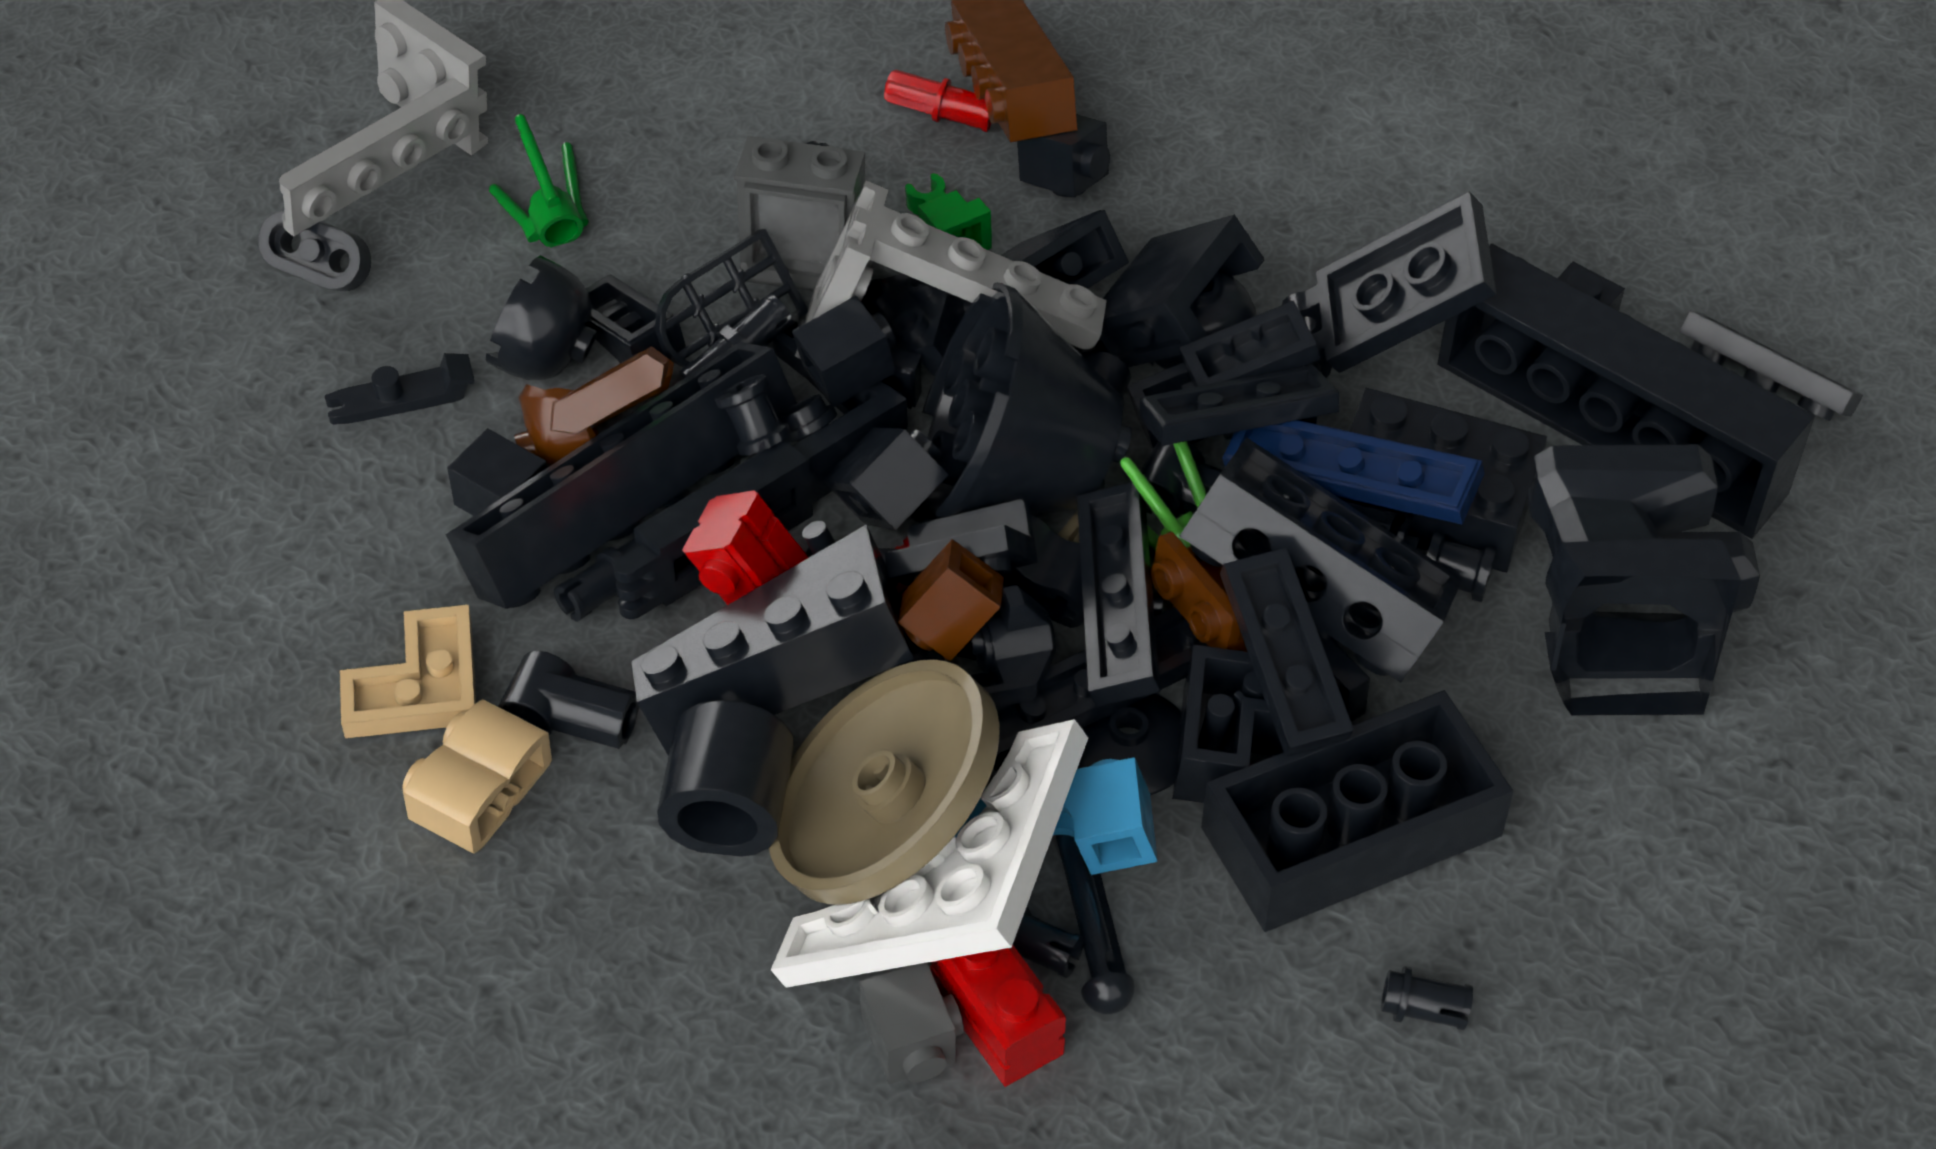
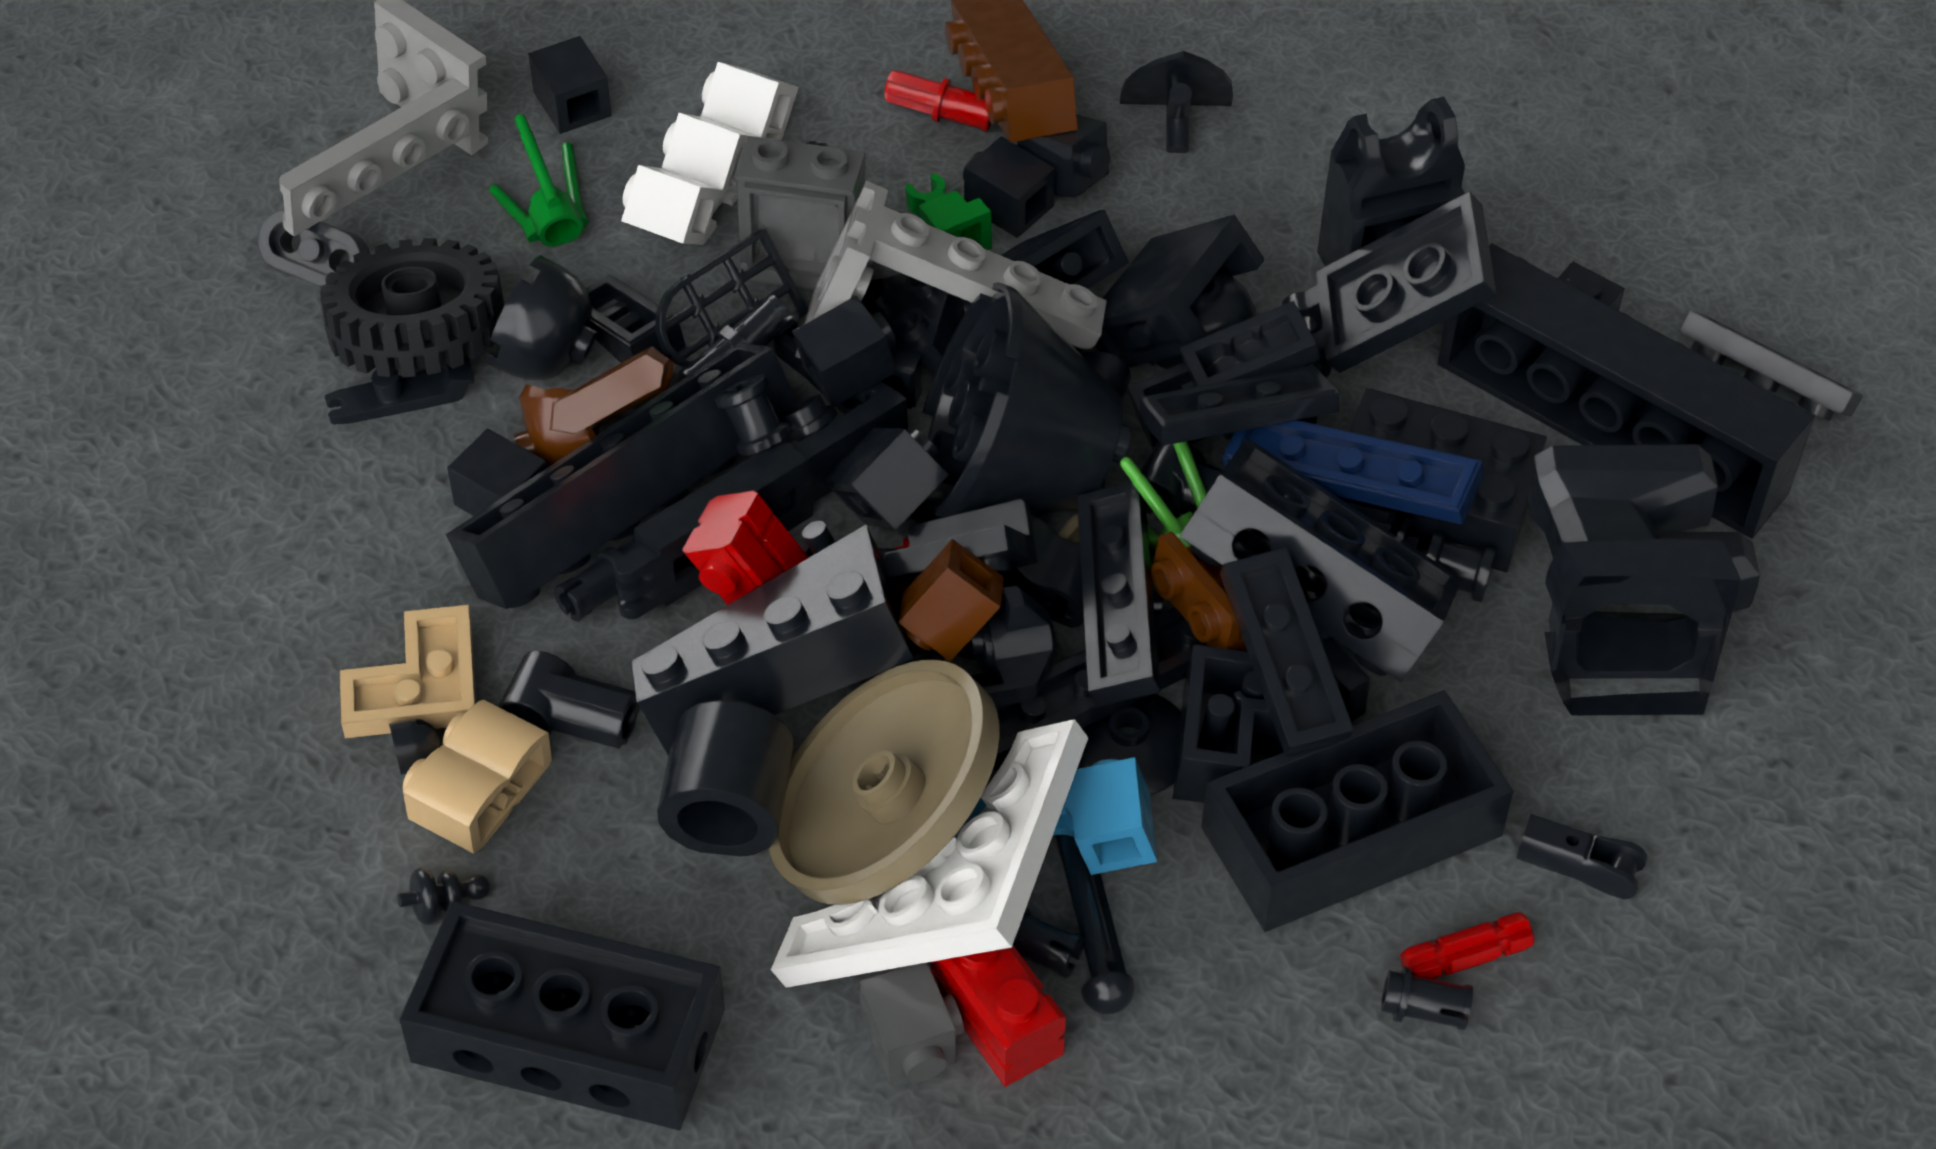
(412, 307): none -> black wheel
(413, 741): none -> black hinge
(427, 895): none -> black hair
(564, 1014): none -> black brick
(570, 84): none -> black brick
(705, 154): none -> white brick
(1010, 184): none -> black brick
(1178, 83): none -> black shield
(1390, 180): none -> black brick
(1469, 947): none -> red axle
(1569, 854): none -> black bar

